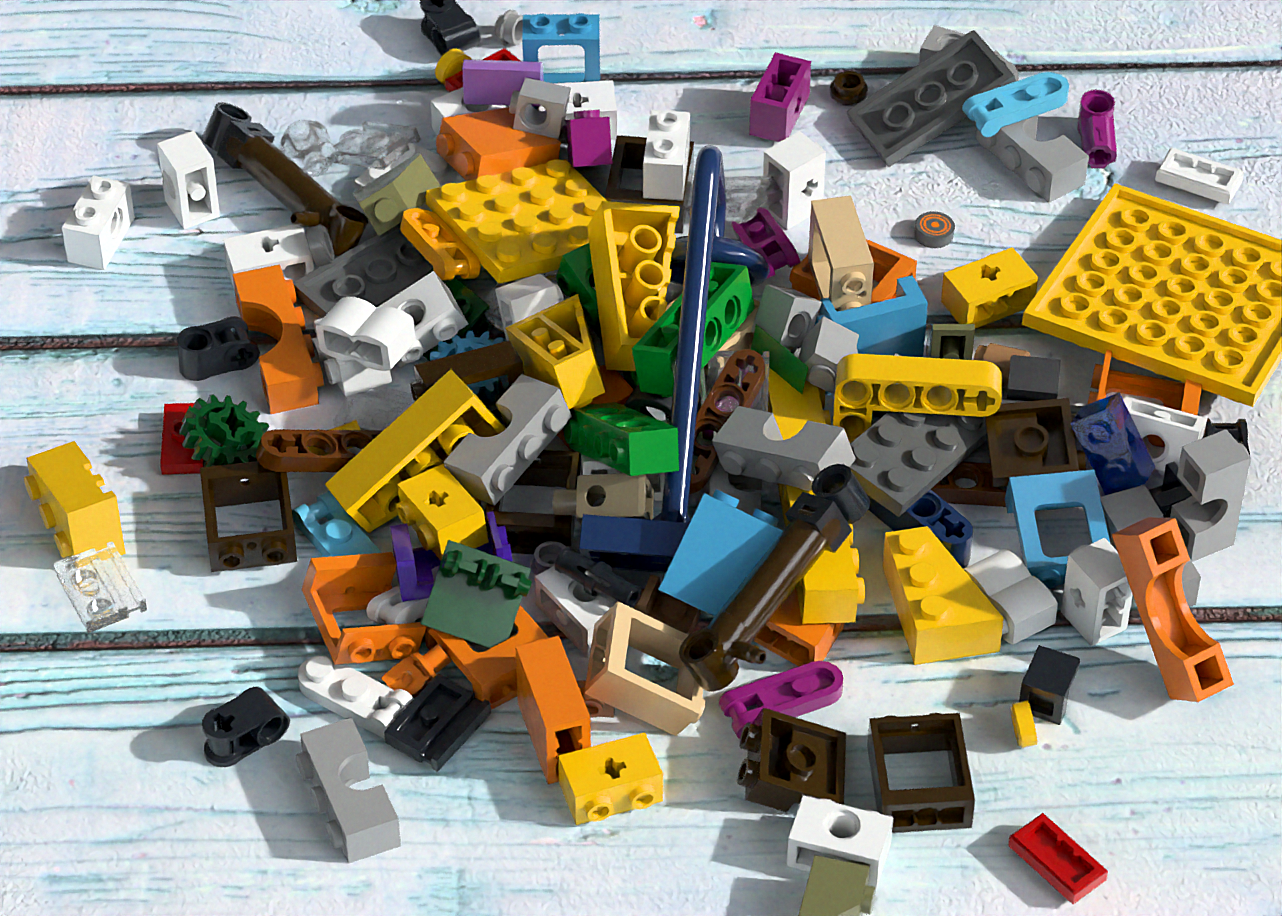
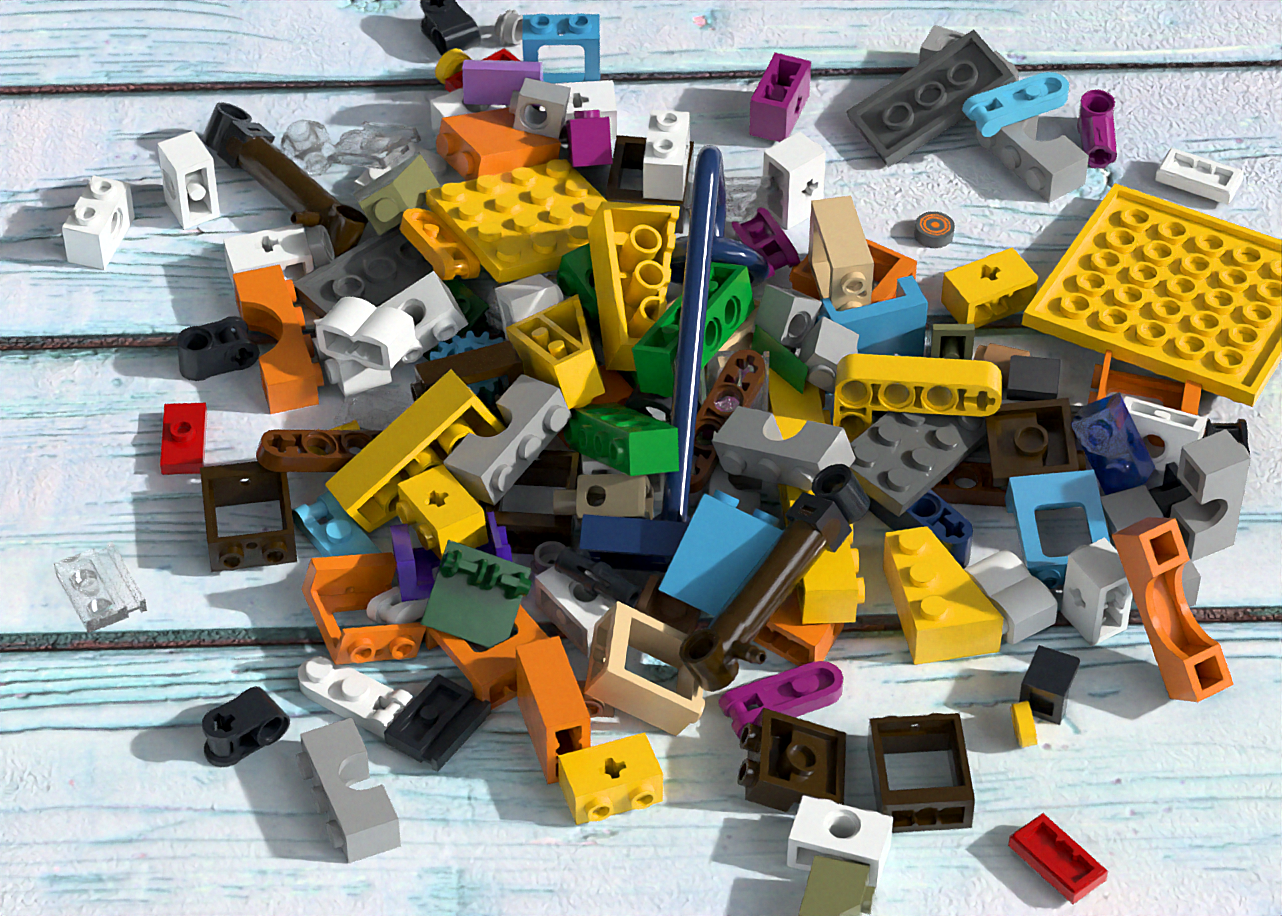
(73, 501): yellow wedge -> none
(222, 431): dark green gear -> none
(416, 671): orange piece -> none
(848, 88): dark brown plate -> none

